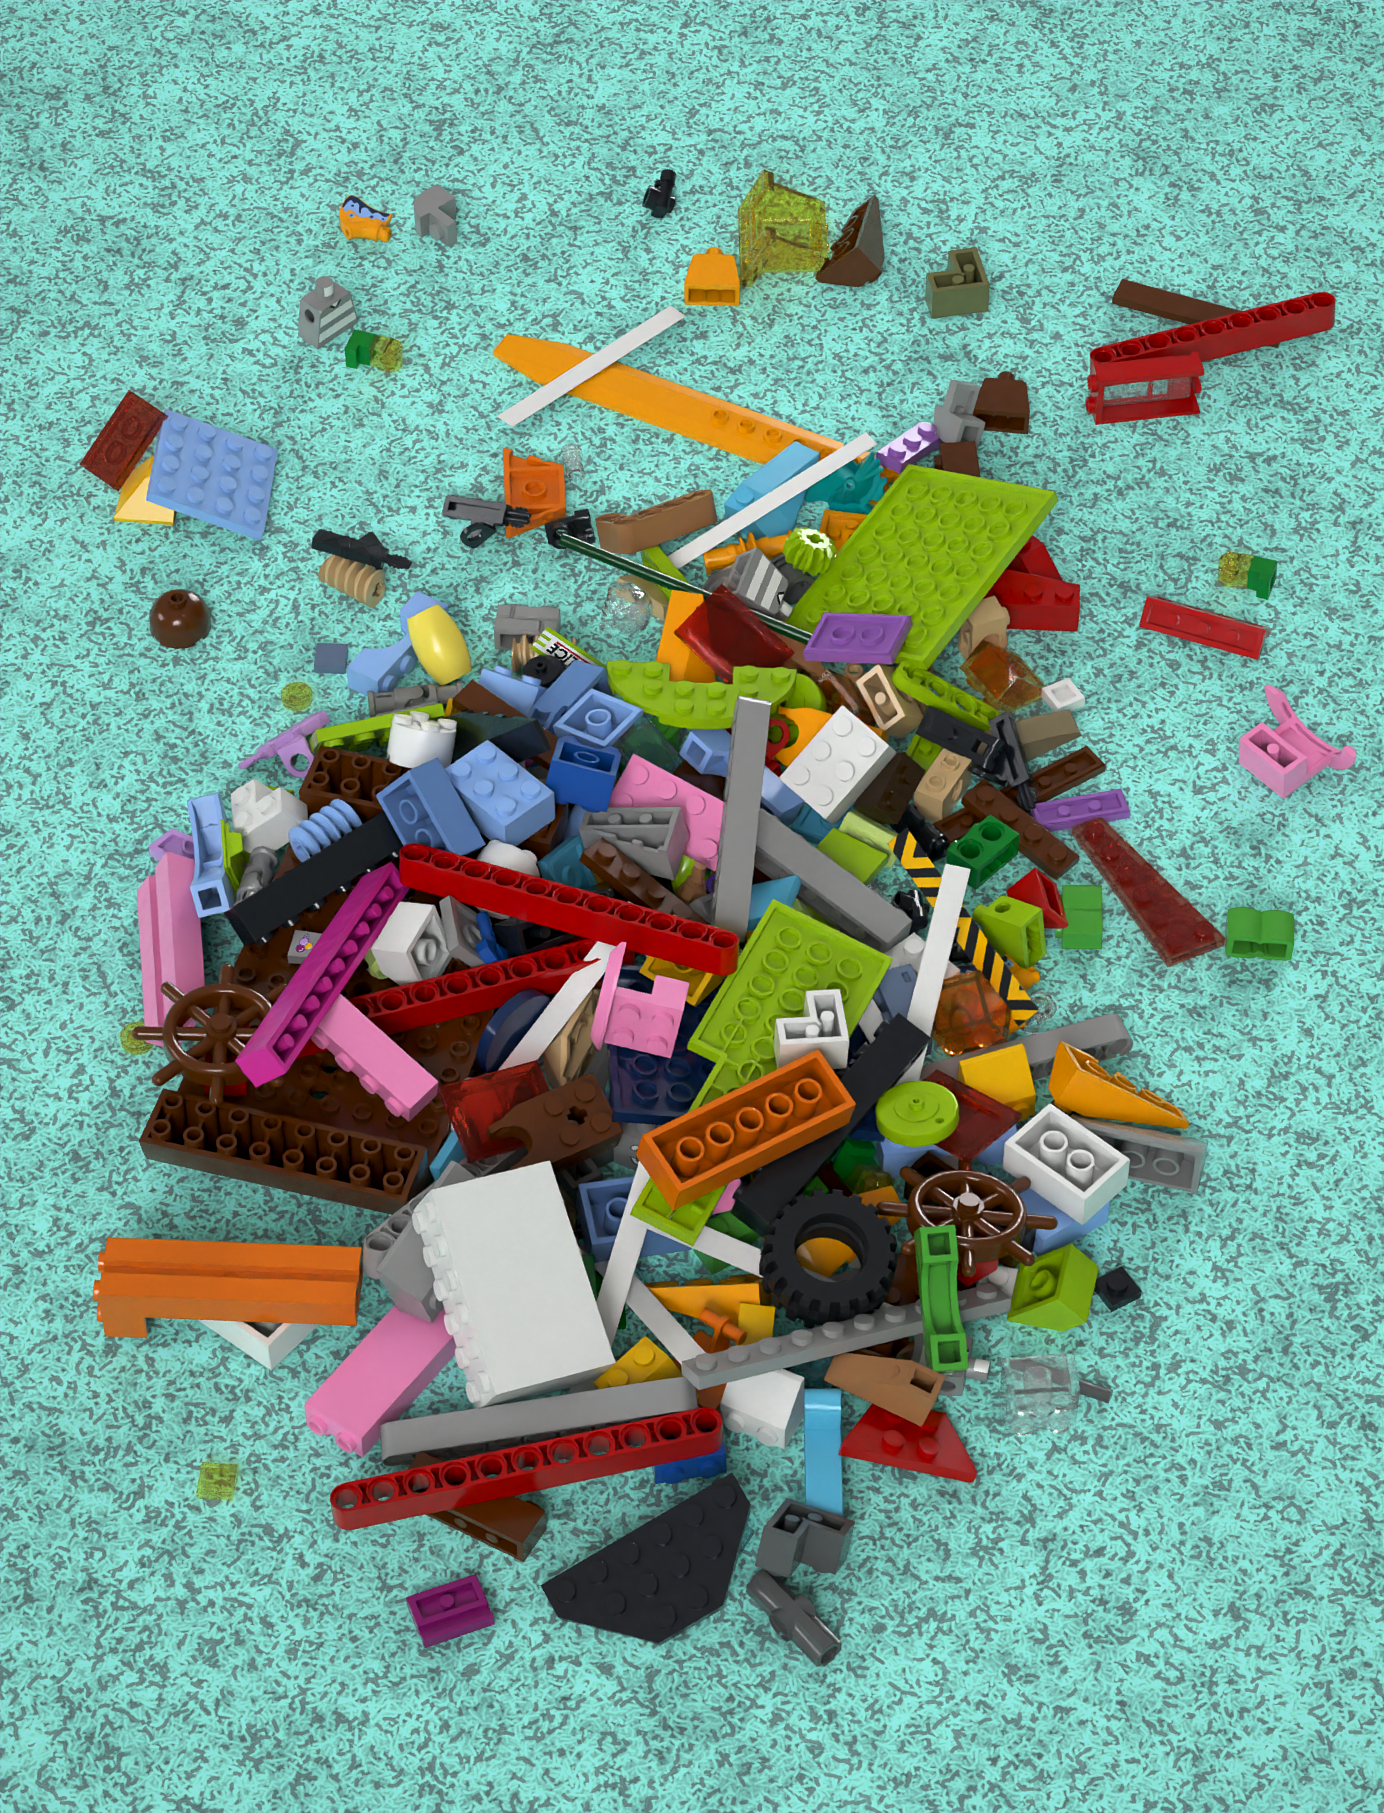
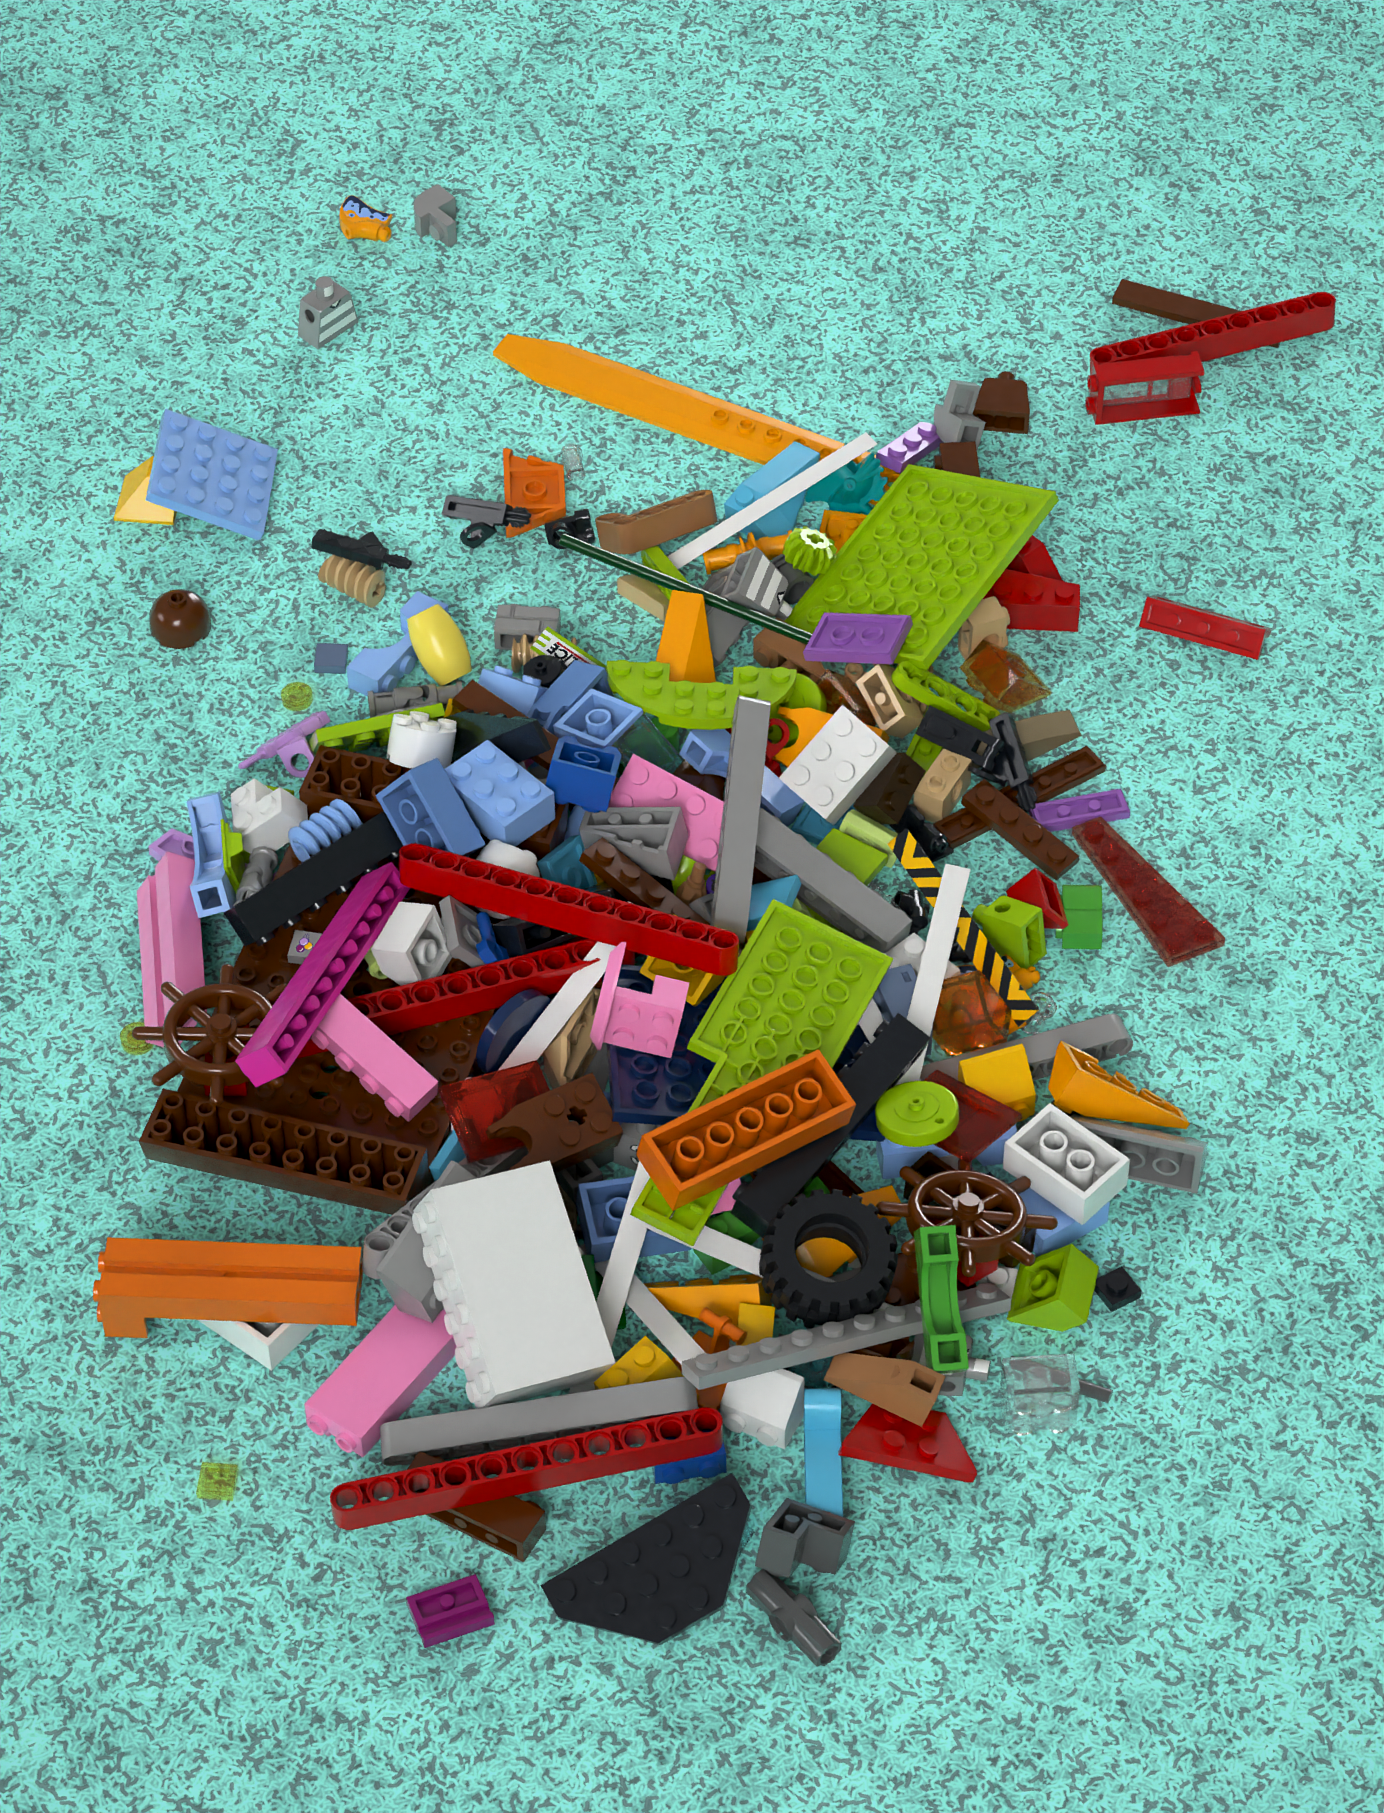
(123, 440): clear red tile -> none
(373, 351): leg -> none
(591, 366): white sticker -> none
(625, 610): clear hair -> none
(659, 197): black plate -> none
(712, 280): light orange torso -> none
(731, 636): clear red piece -> none
(780, 231): clear yellow windscreen -> none
(819, 1028): white brick -> none
(858, 251): reddish brown wedge -> none
(859, 1169): leg -> none
(960, 288): olive brick -> none
(984, 850): green brick -> none
(1063, 696): white plate -> none
(1247, 572): leg -> none
(1259, 934): bright green brick -> none
(1290, 752): bright pink piece -> none

